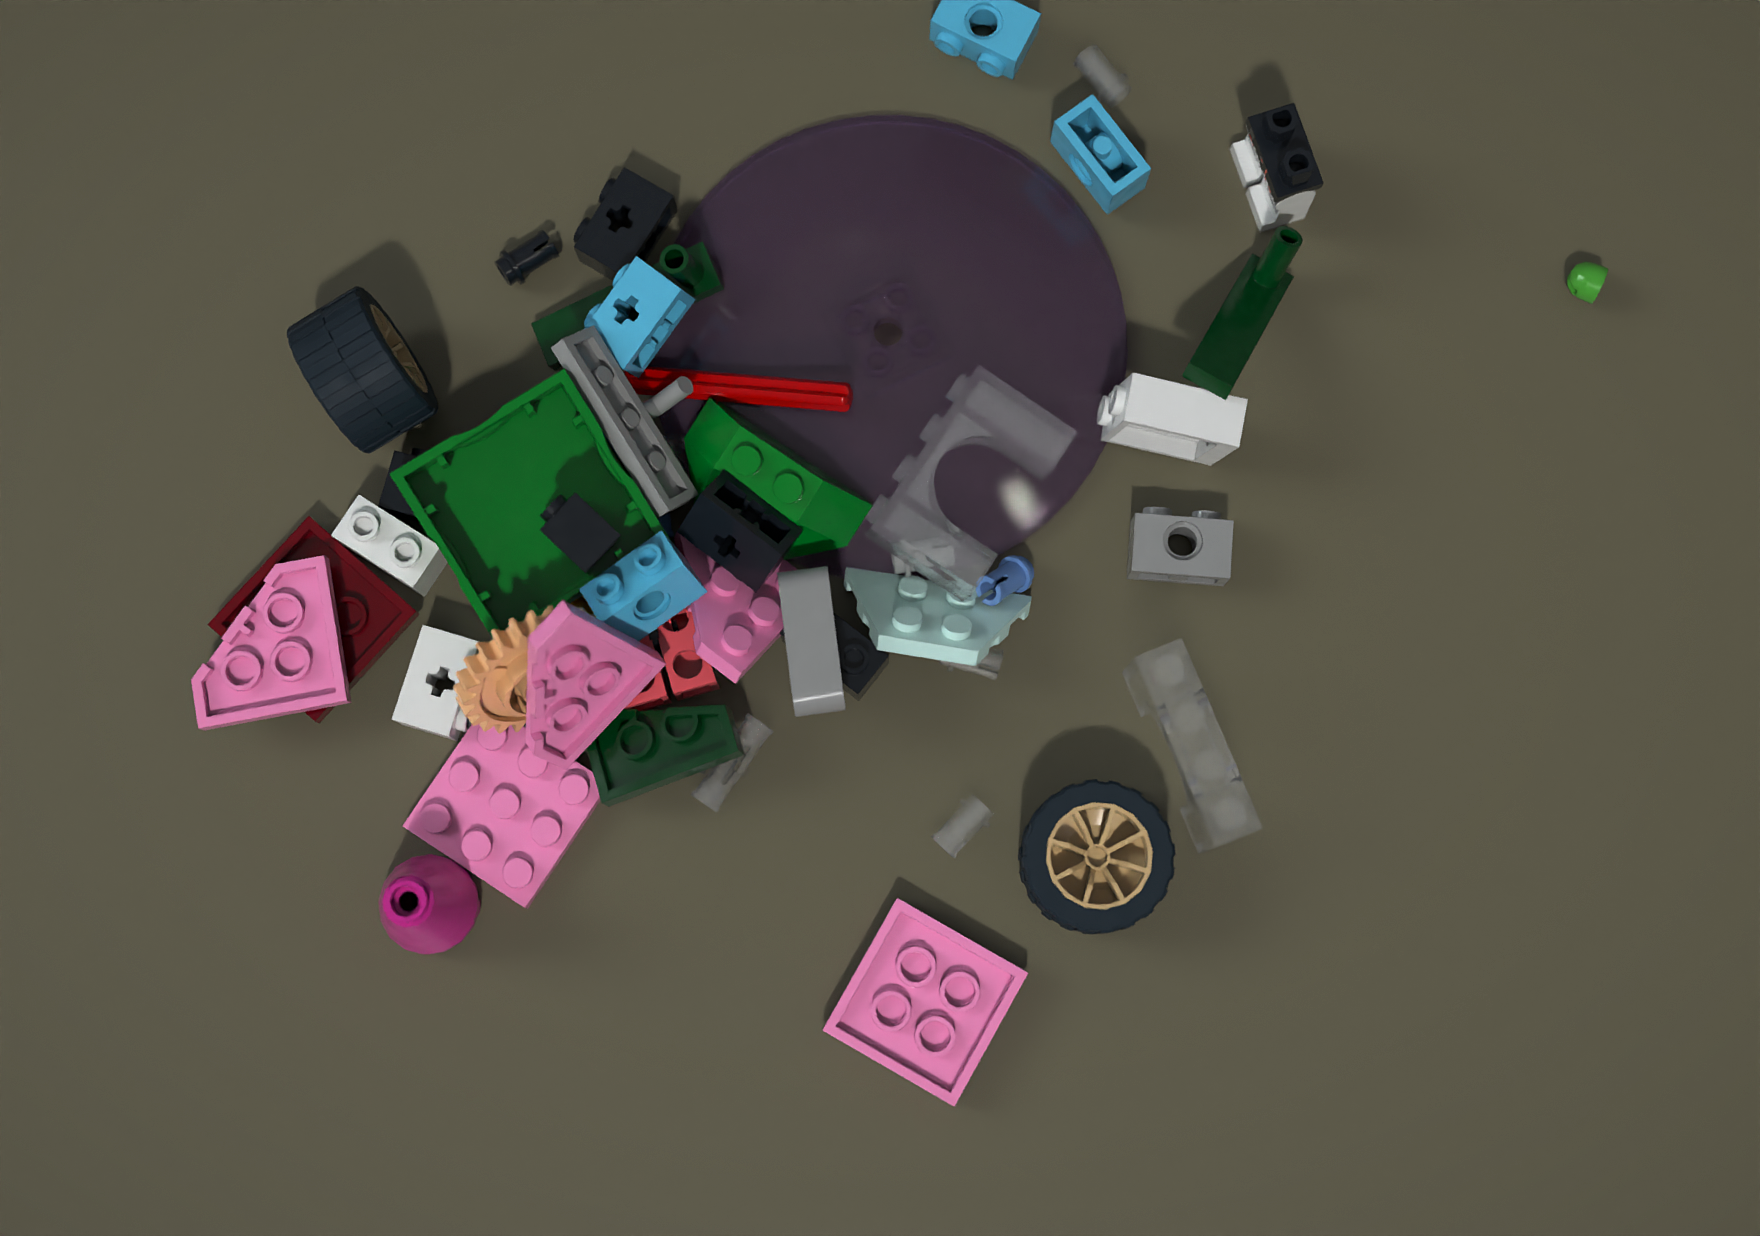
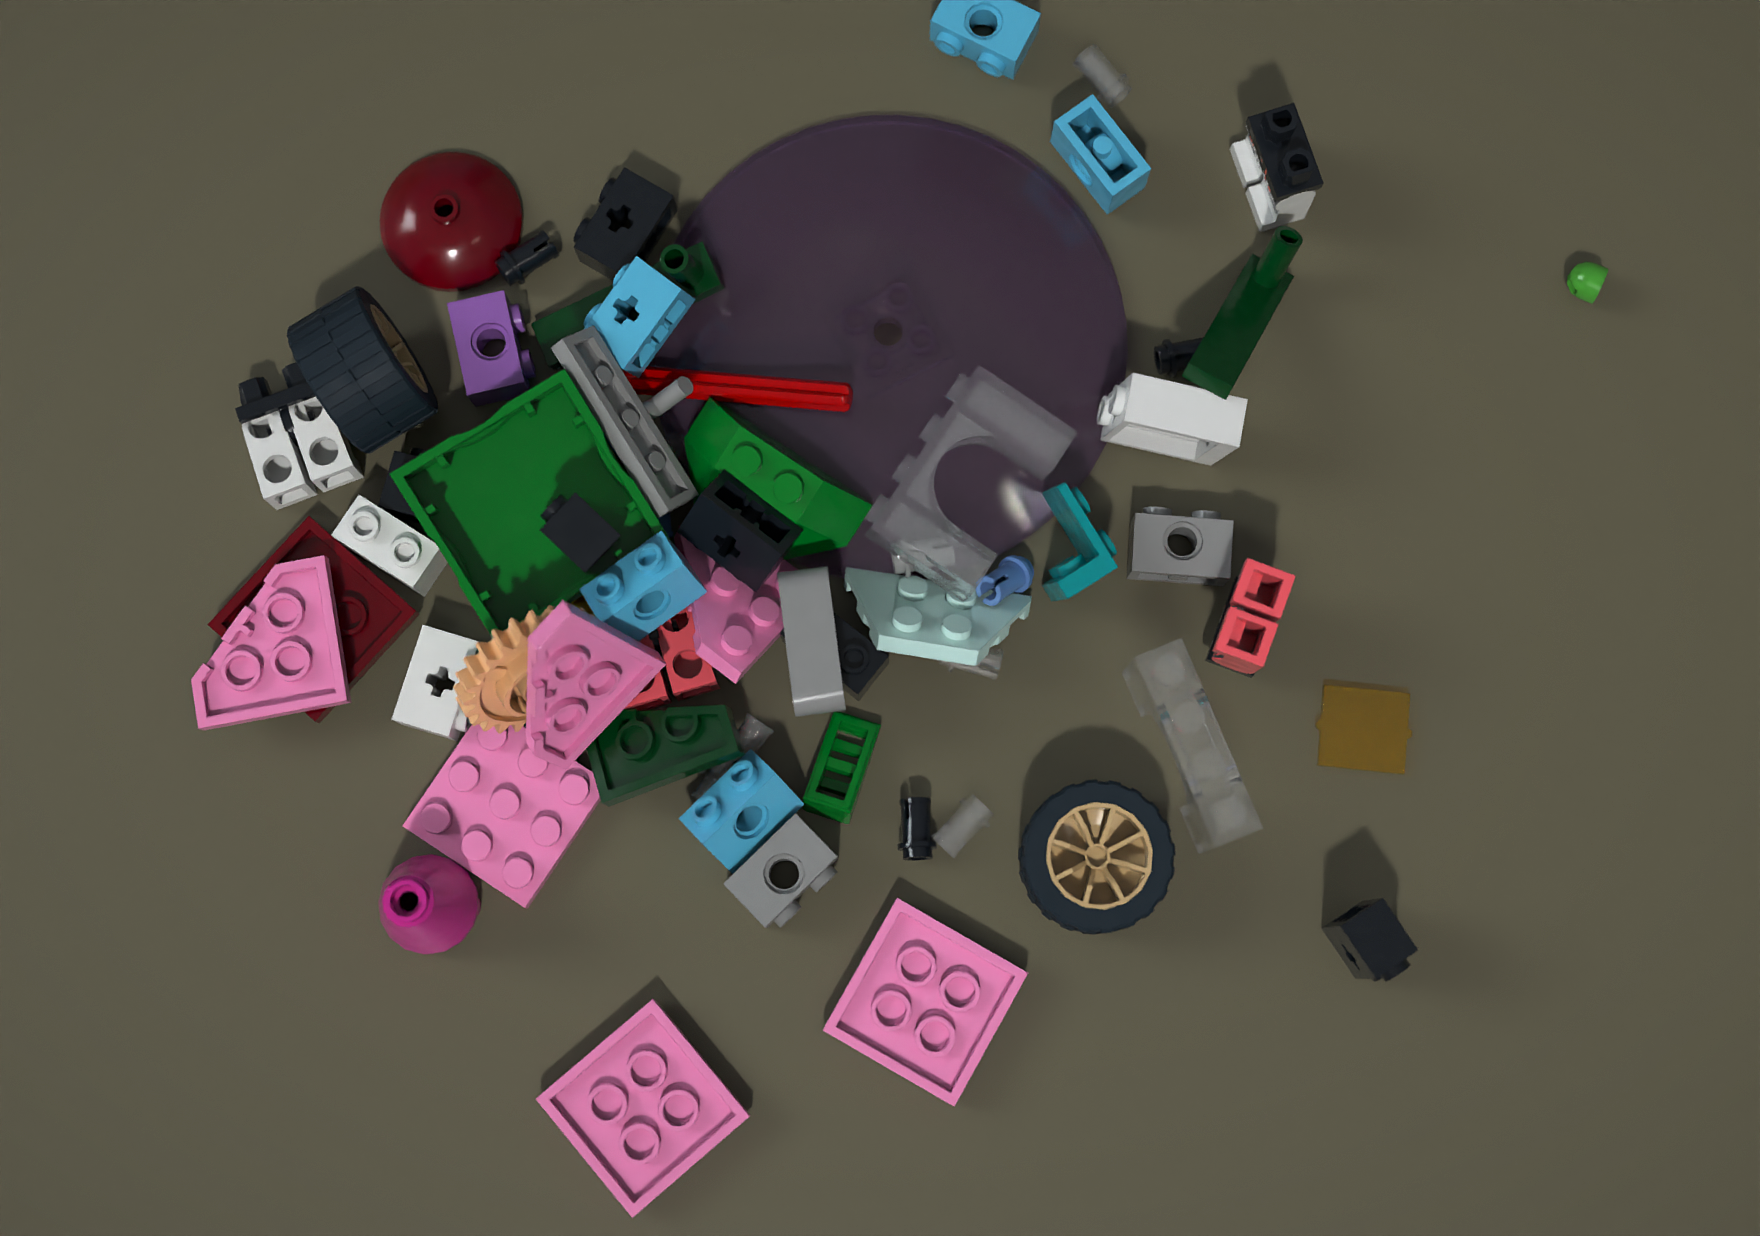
(282, 422): none -> white hips
(455, 249): none -> dark red dish
(475, 324): none -> medium lavender brick
(643, 1107): none -> bright pink plate
(741, 811): none -> medium azure brick
(753, 881): none -> light grey brick
(828, 806): none -> green slope
(916, 829): none -> black pin
(1093, 547): none -> teal bracket
(1174, 356): none -> black pin
(1250, 618): none -> coral hips
(1363, 729): none -> clear yellow piece
(1371, 941): none -> black brick

